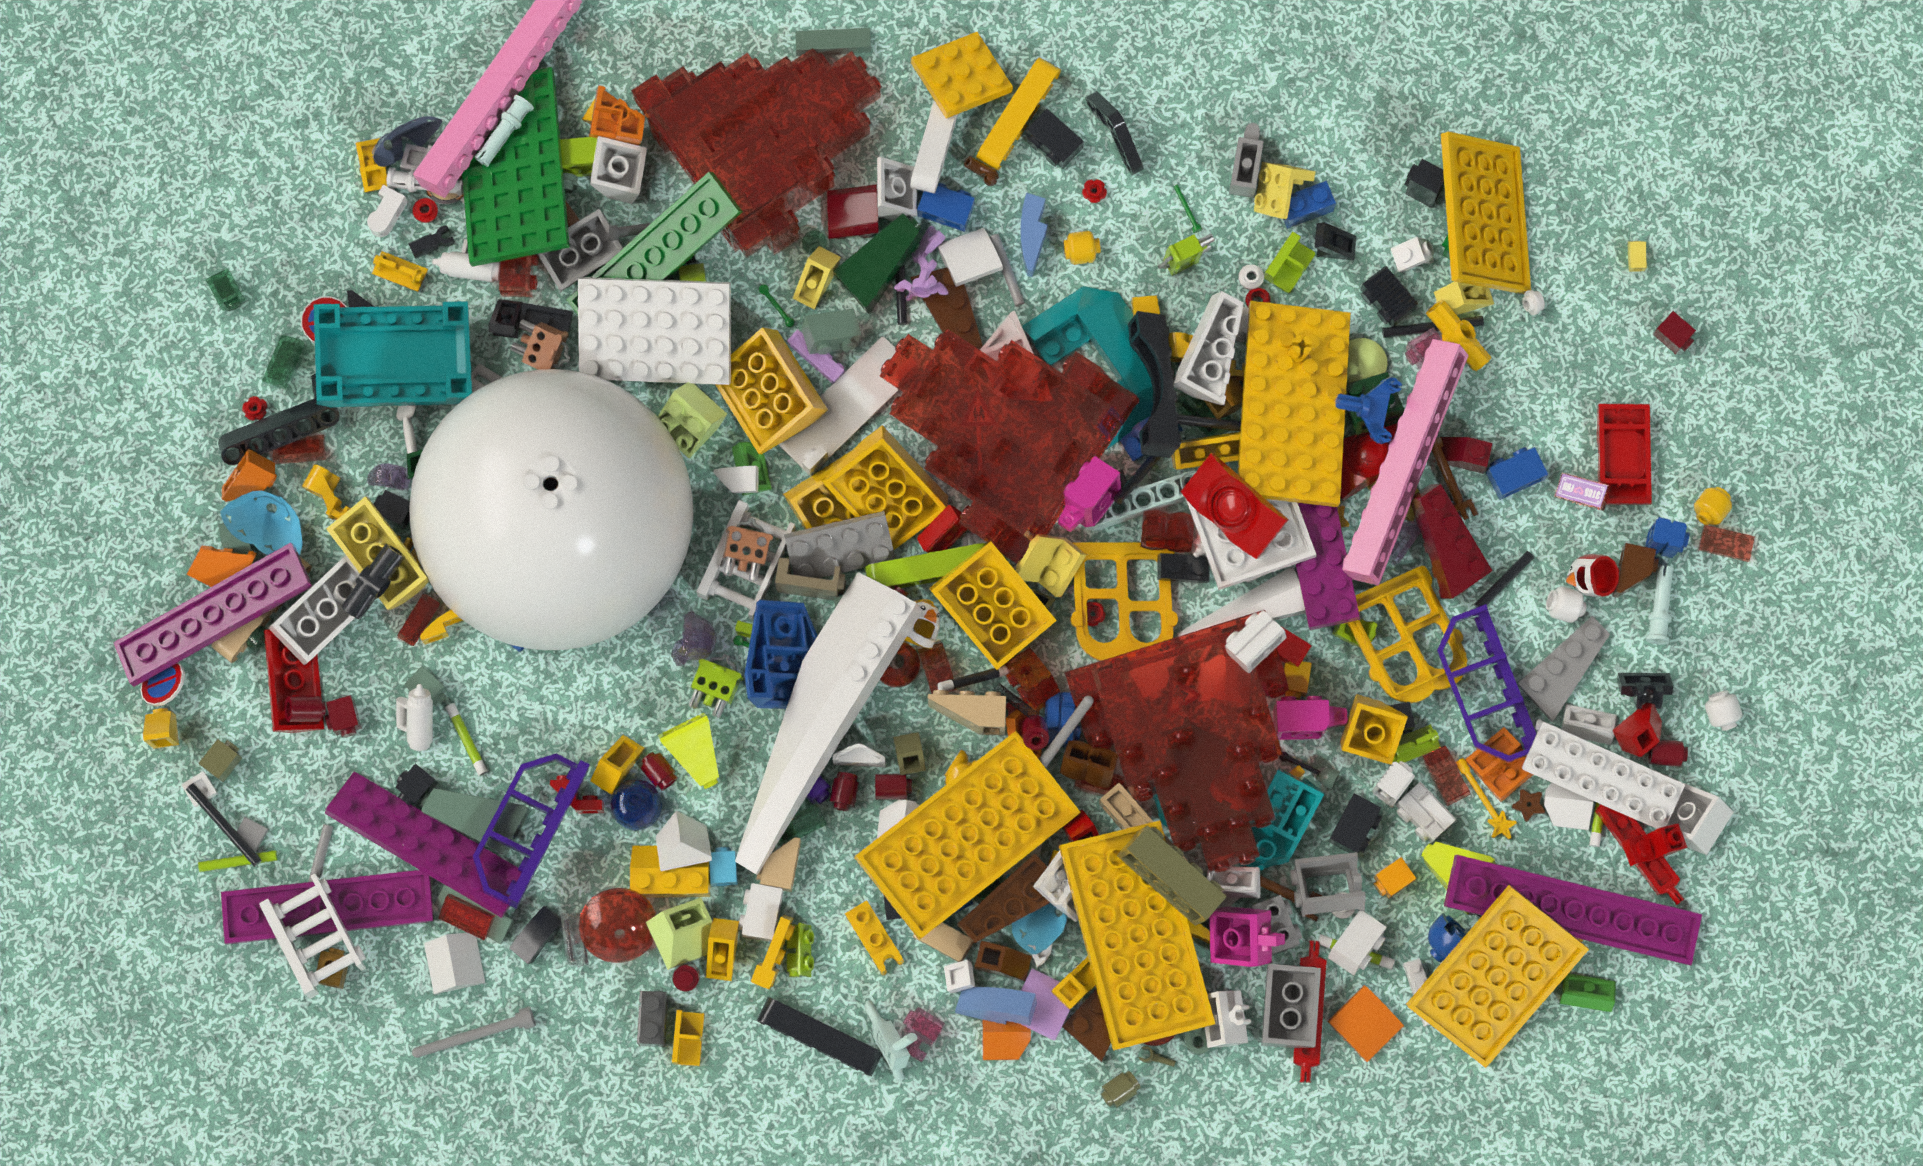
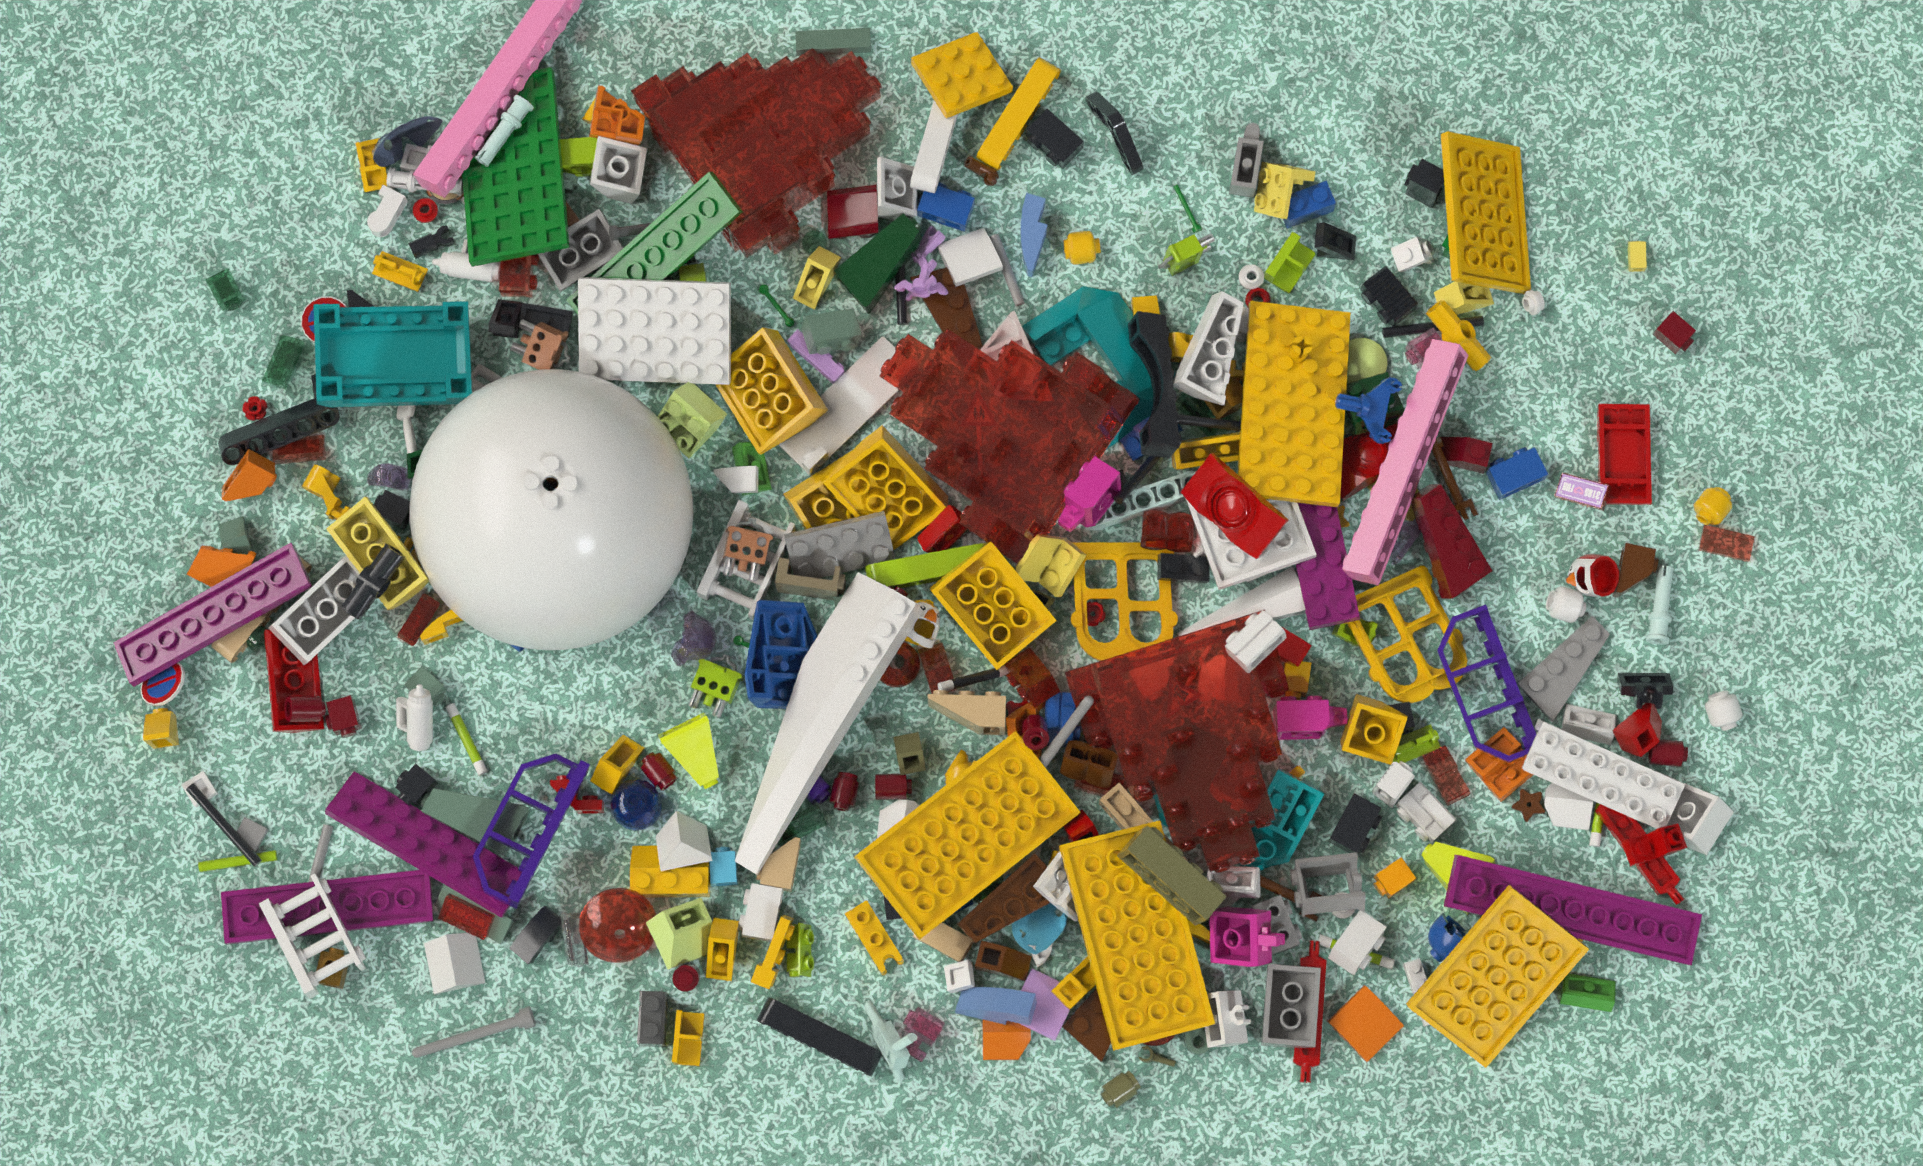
(221, 759): olive brick -> none
(261, 525): medium azure piece -> none
(743, 629): lime tile -> none
(859, 756): white slope -> none
(1015, 704): black piece -> none
(1091, 196): red plate -> none
(1326, 777): hinge -> none
(1499, 822): yellow piece -> none
(1505, 579): black bar -> none
(1667, 537): blue brick -> none

